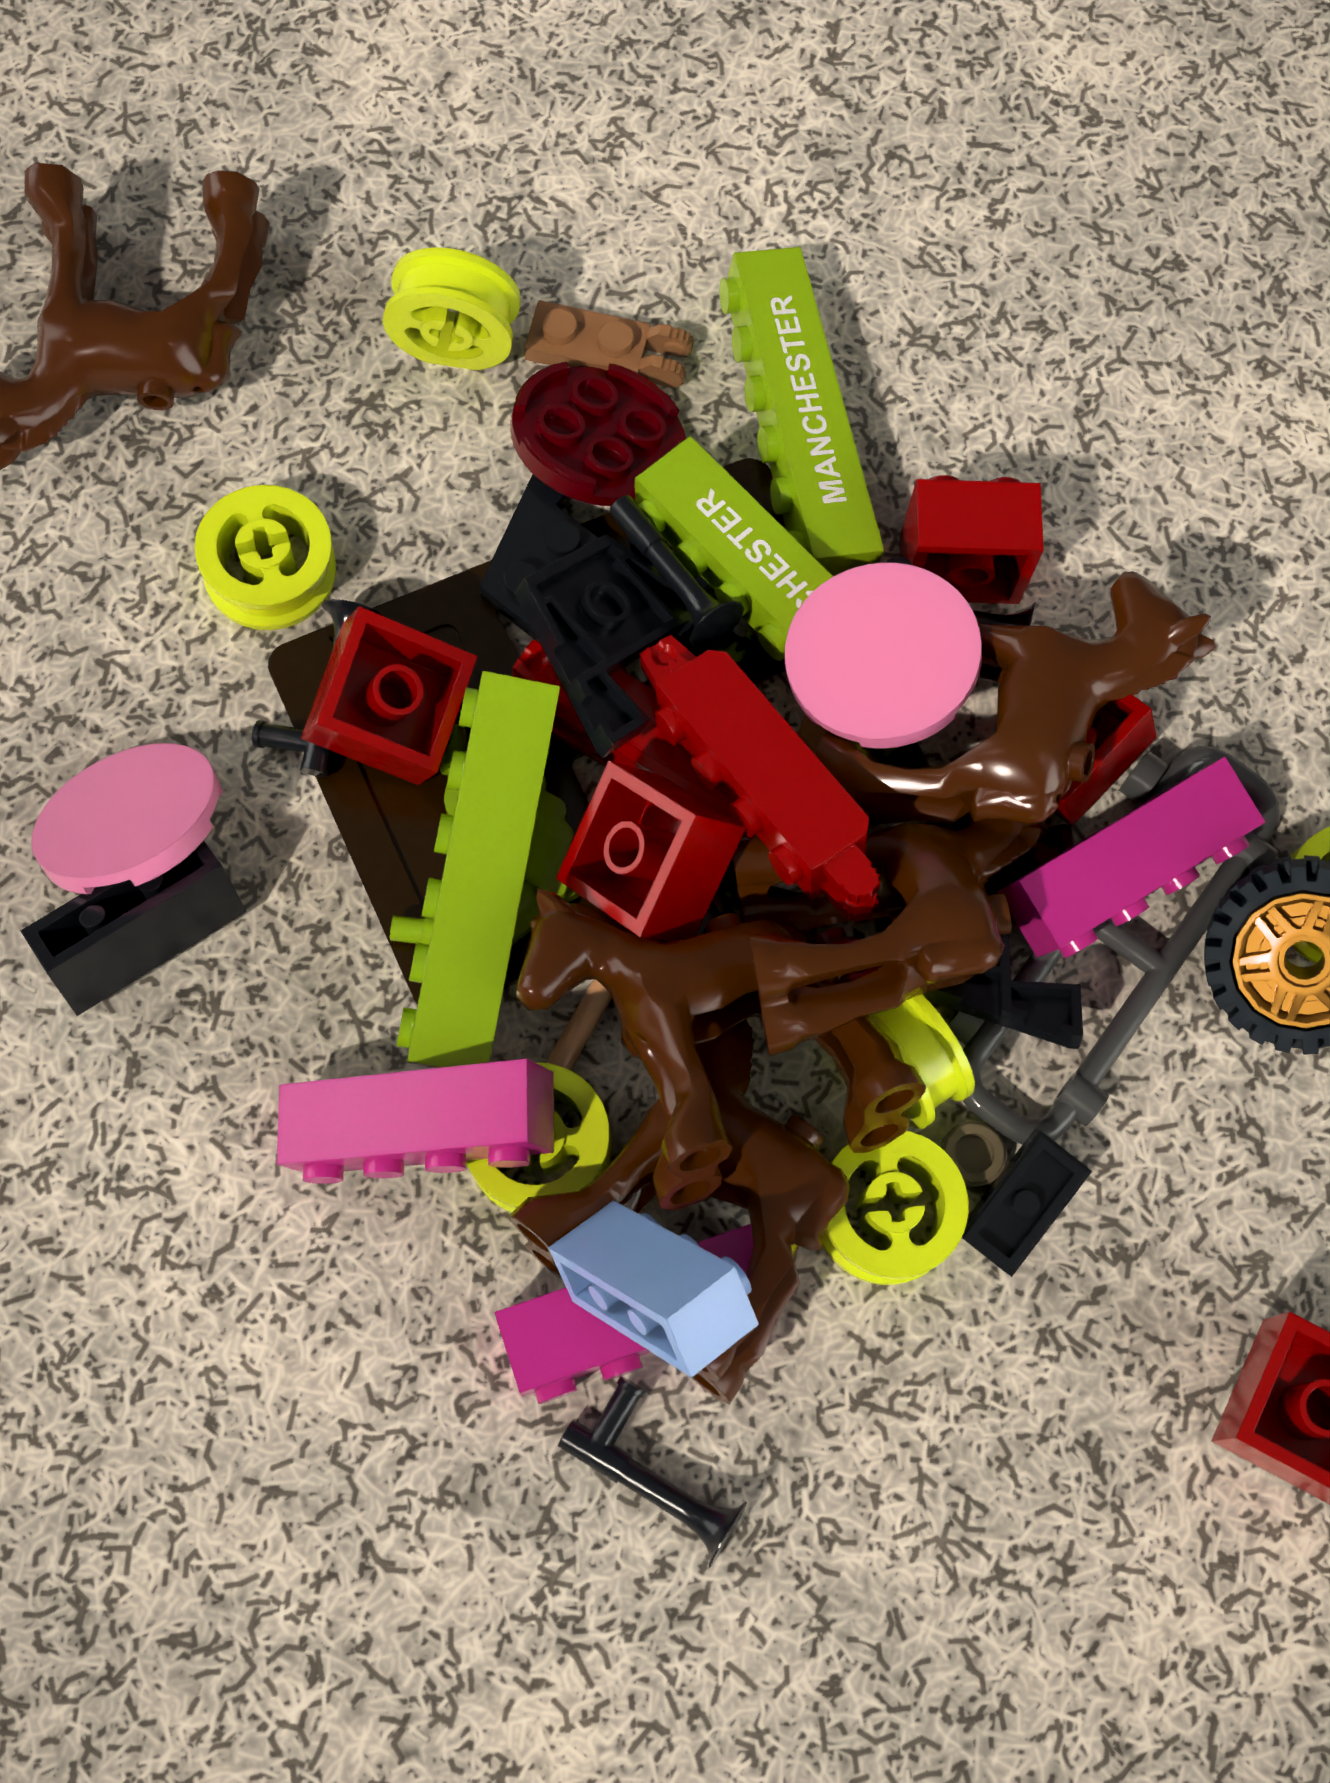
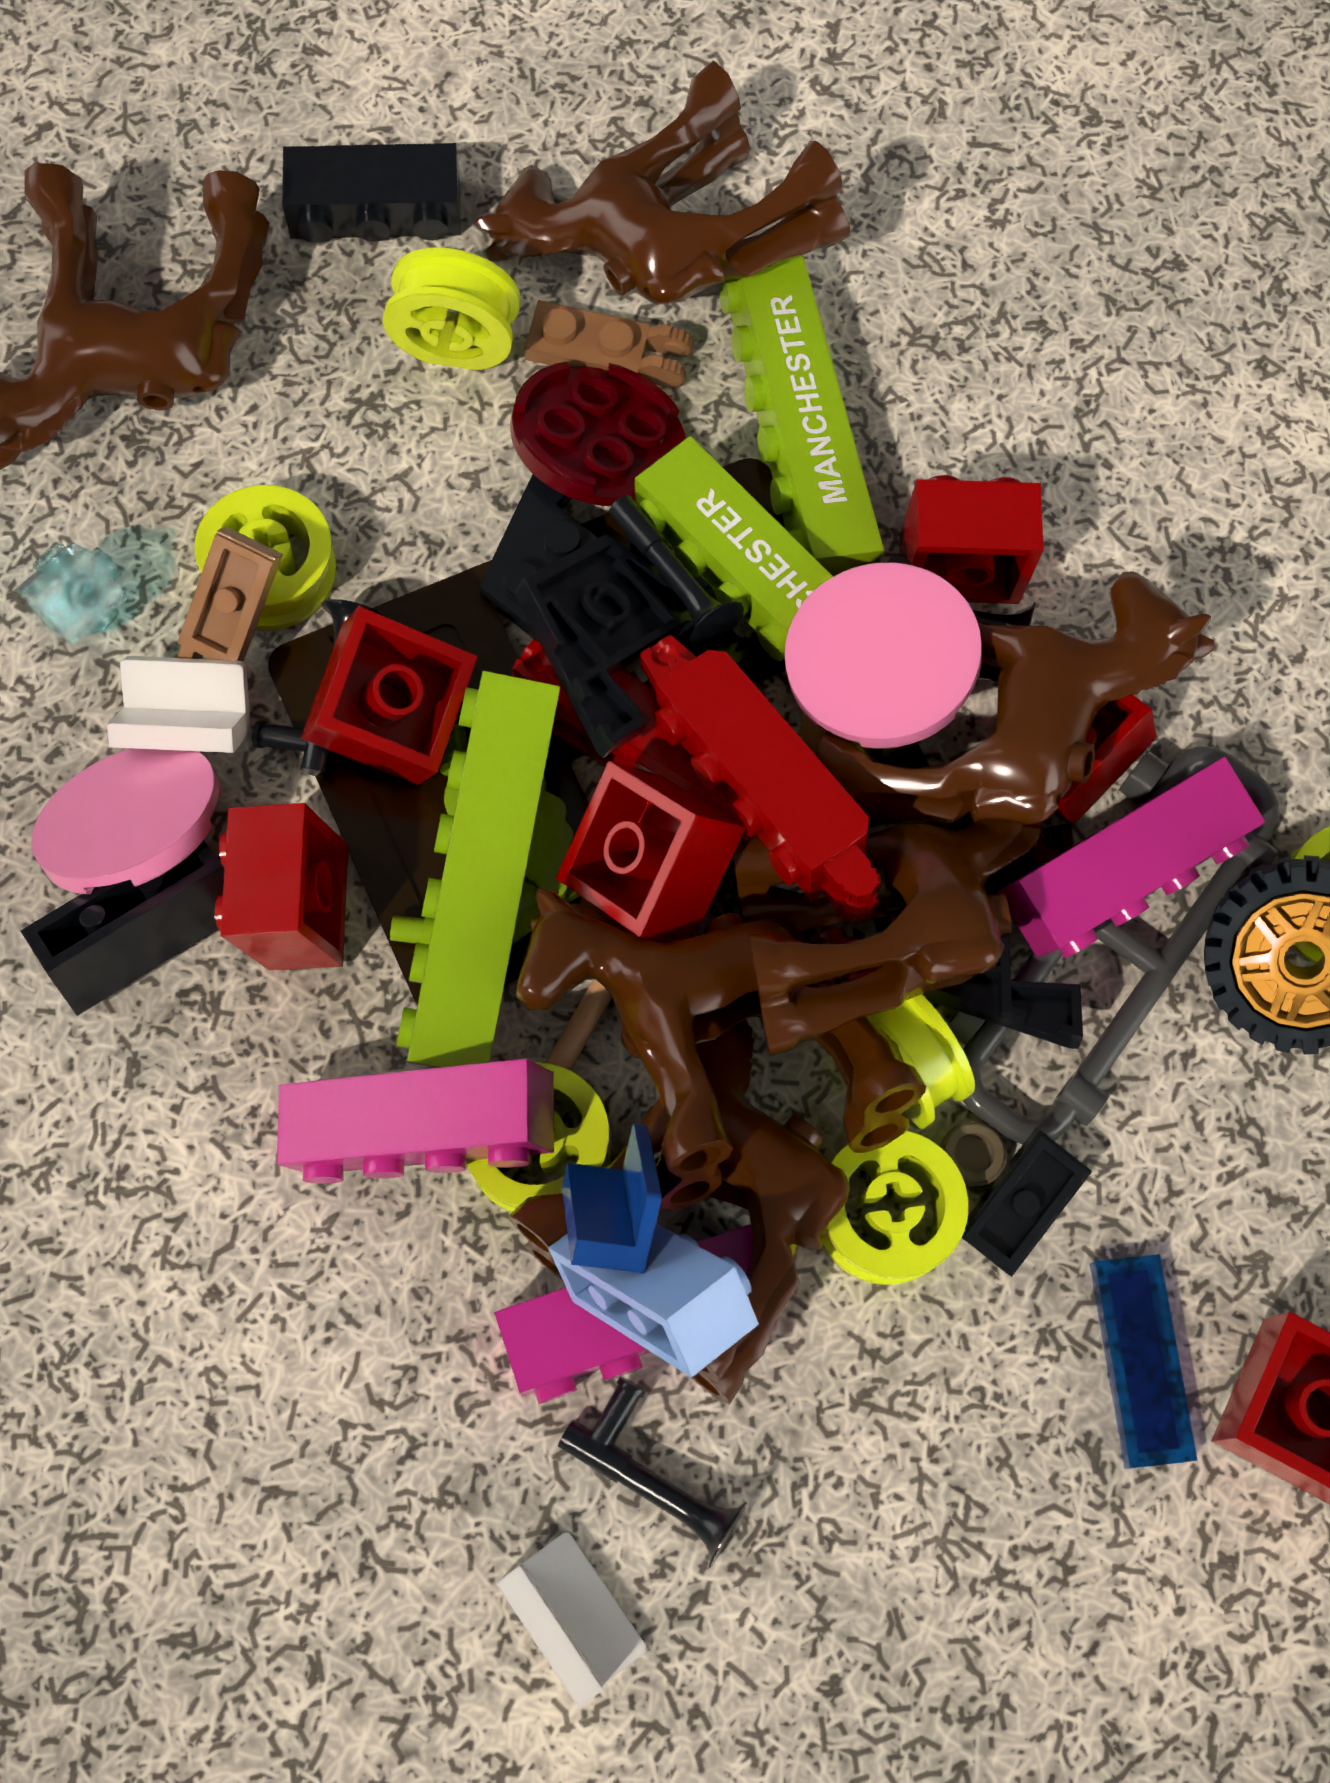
(74, 591): none -> clear light blue brick
(182, 705): none -> white panel
(228, 598): none -> medium nougat hinge
(283, 887): none -> red brick
(371, 191): none -> black brick
(572, 1617): none -> white panel
(613, 1210): none -> blue panel
(628, 218): none -> reddish brown animal
(1142, 1361): none -> clear blue tile

